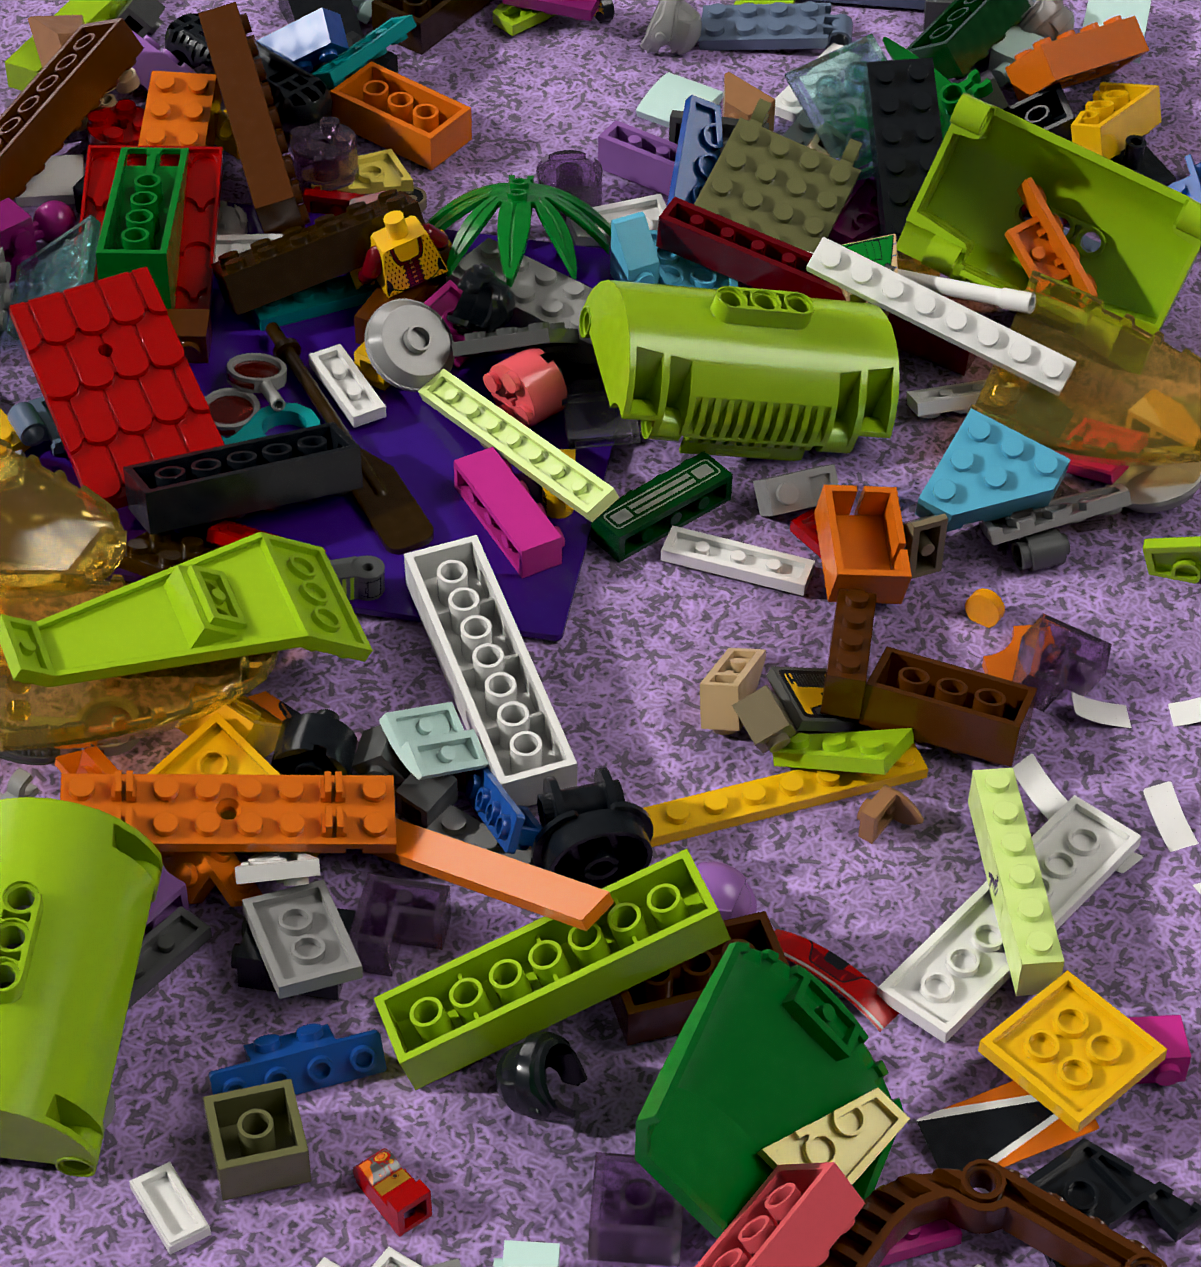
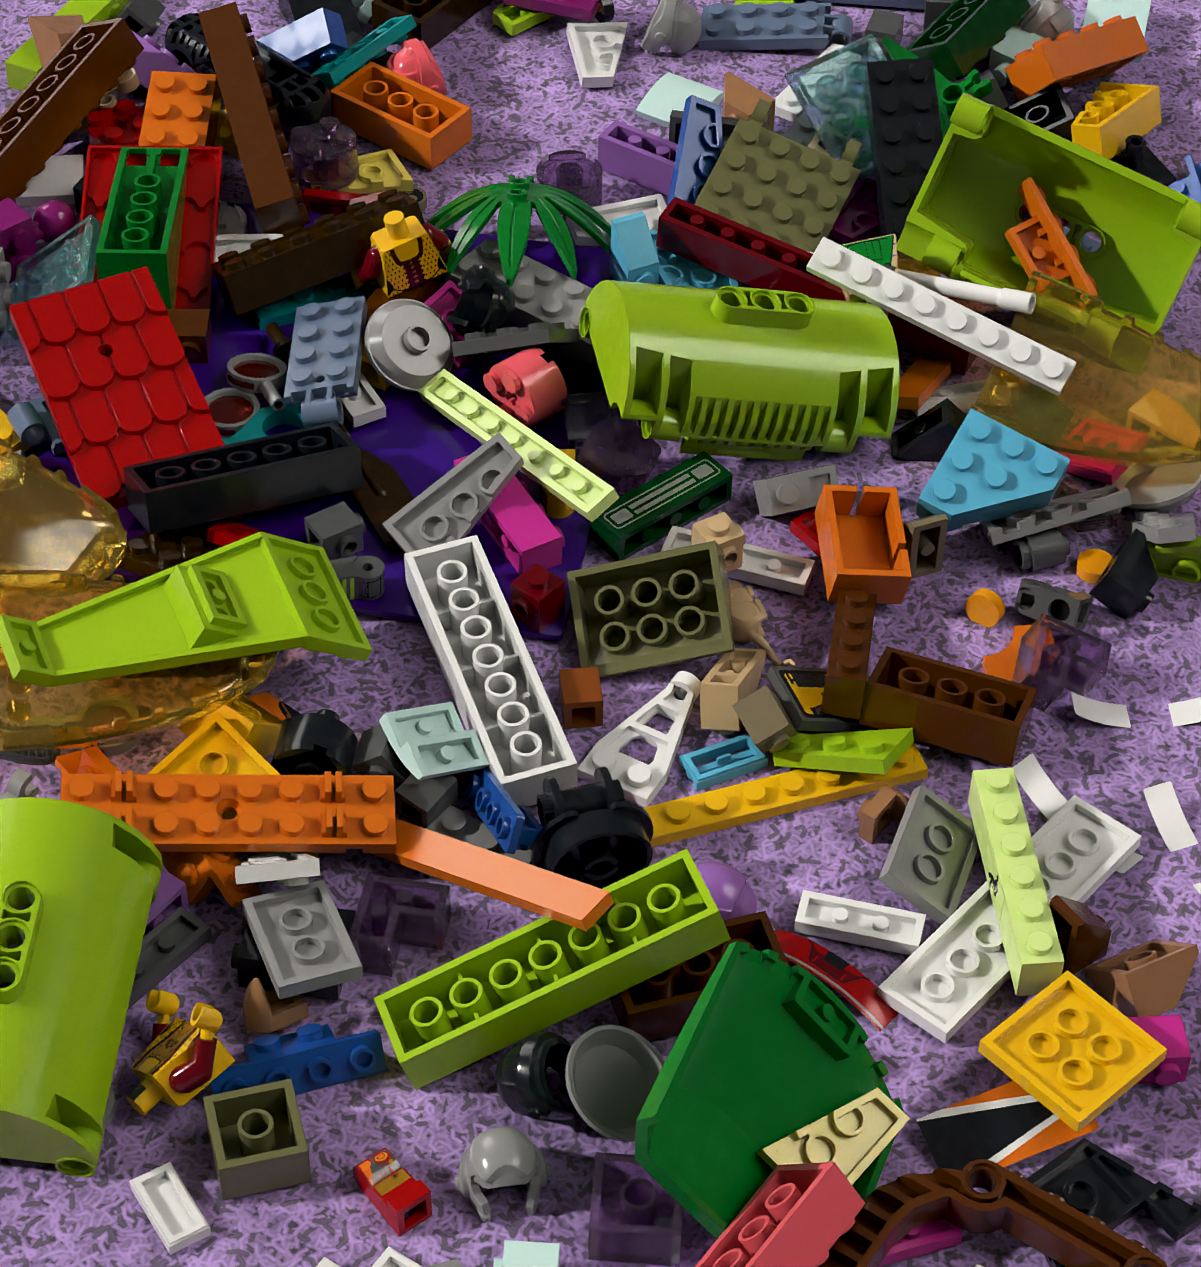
(181, 1054): none -> torso
(267, 1012): none -> medium nougat plate
(325, 358): none -> sand blue hinge
(336, 531): none -> dark grey brick
(417, 64): none -> coral helmet
(457, 499): none -> light grey wing
(500, 1160): none -> light grey helmet
(537, 598): none -> dark red brick
(580, 697): none -> dark orange brick
(596, 51): none -> white wing
(610, 1078): none -> light grey piece
(619, 454): none -> clear purple brick
(642, 780): none -> white plate
(652, 610): none -> olive slope
(726, 765): none -> medium azure tile
(727, 535): none -> tan brick
(747, 619): none -> tan animal
(859, 922): none -> white plate
(887, 25): none -> dark grey brick
(921, 382): none -> orange tile
(928, 434): none -> black slope
(931, 855): none -> light grey plate
(1064, 605): none -> dark grey leg
(1080, 933): none -> reddish brown slope
(1092, 564): none -> light orange tile
(1127, 578): none -> black slope
(1146, 977): none -> medium nougat slope
(1162, 527): none -> light grey wing

